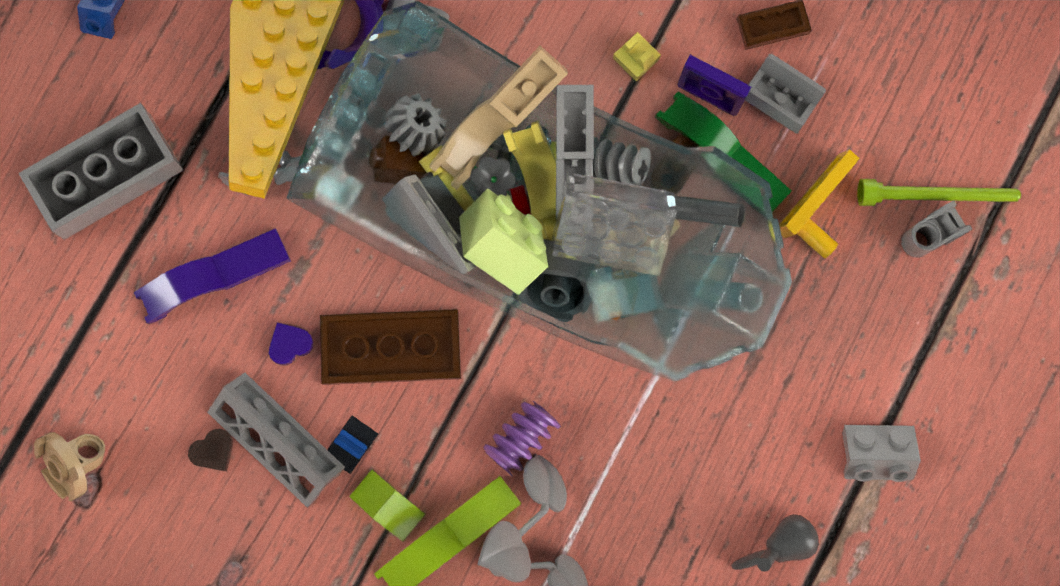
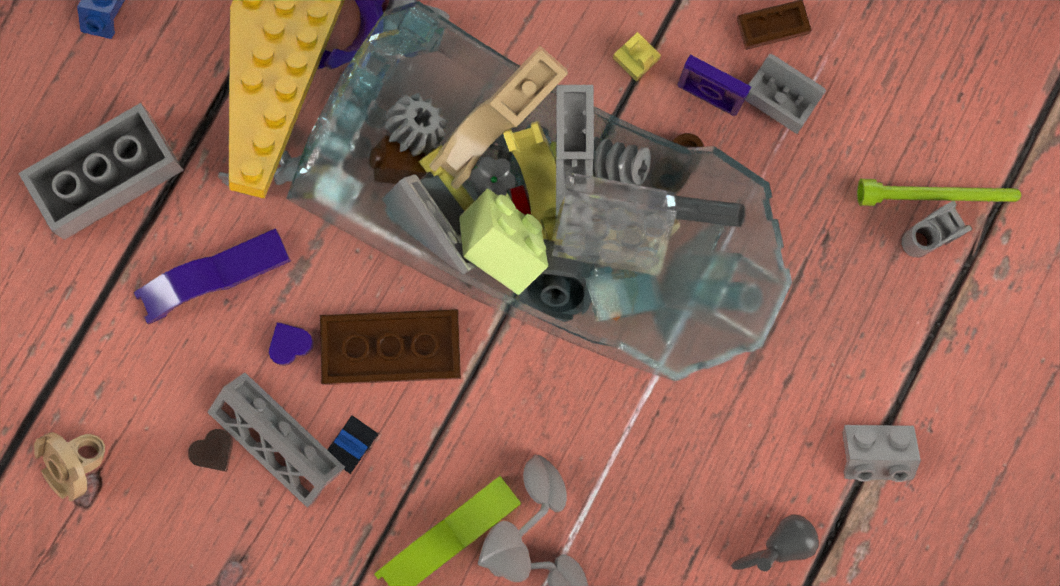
(387, 505): lime slope -> none
(521, 437): medium lavender piece -> none
(708, 130): green piece -> none
(799, 220): yellow piece -> none

